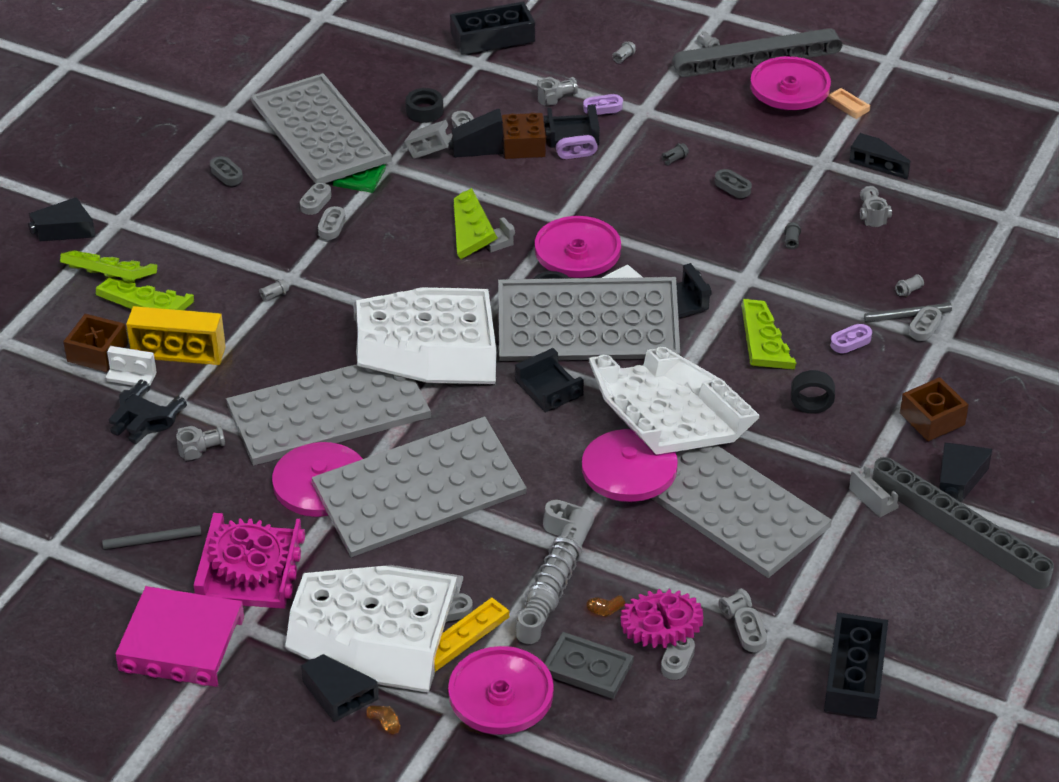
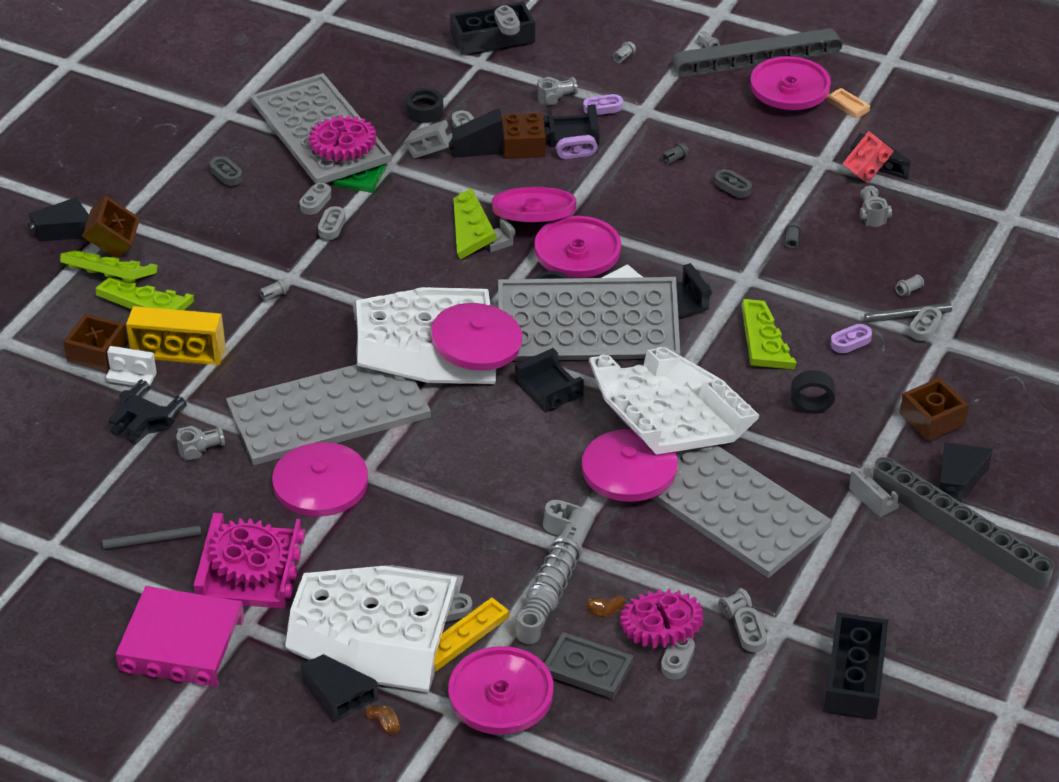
(111, 227): none -> reddish brown brick
(342, 138): none -> dark pink gear
(418, 486): light grey plate -> none
(476, 336): none -> dark pink dish
(507, 20): none -> light grey plate
(534, 204): none -> dark pink dish
(868, 157): none -> coral bracket

